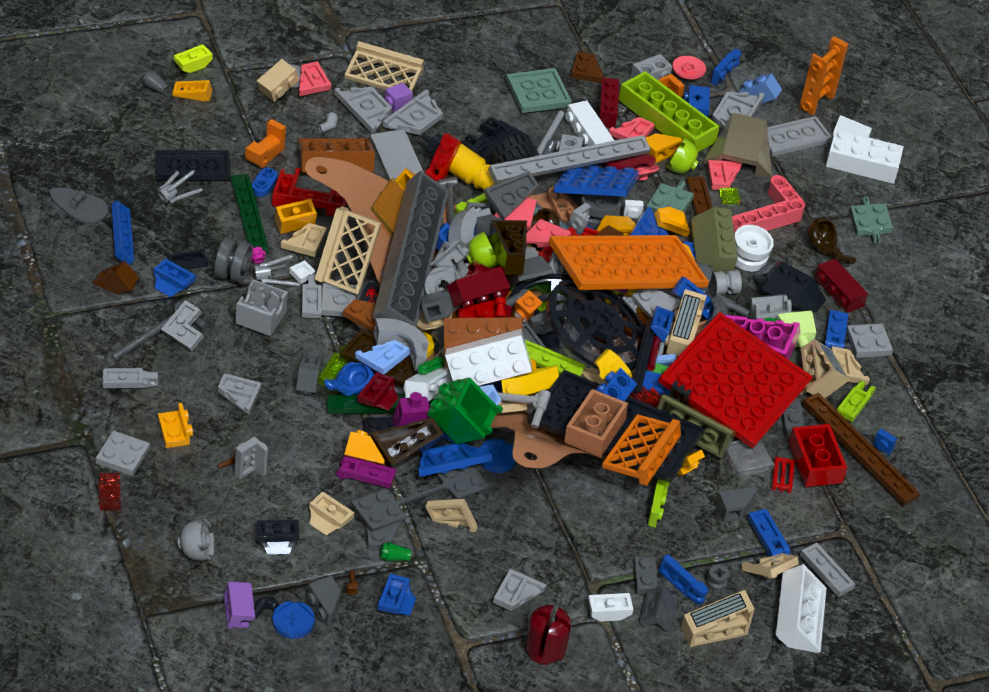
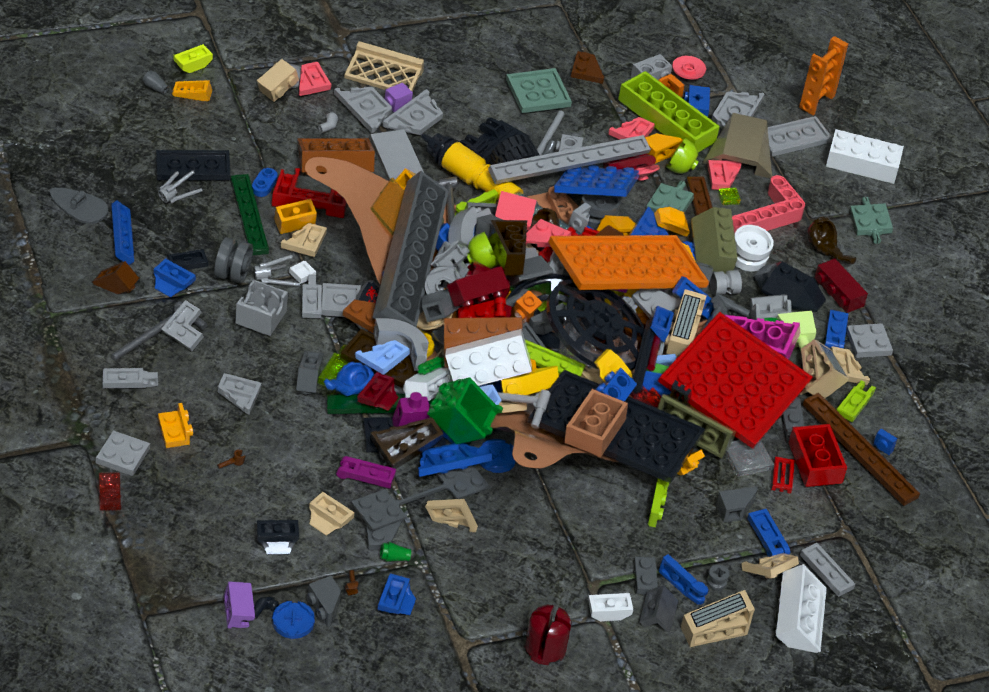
(196, 540): light grey cylinder -> none
(250, 457): light grey bracket -> none
(258, 255): dark pink plate -> none
(268, 147): orange piece -> none
(334, 242): tan fence -> none
(363, 448): light orange slope -> none
(443, 157): red plate -> none
(511, 193): dark grey wing -> none
(517, 590): light grey wing -> none
(587, 124): white brick -> none
(608, 102): dark red brick -> none
(633, 209): white plate -> none
(656, 452): orange fence -> none
(726, 65): blue hinge -> none
(762, 84): medium blue slope -> none
(851, 126): white slope -> none

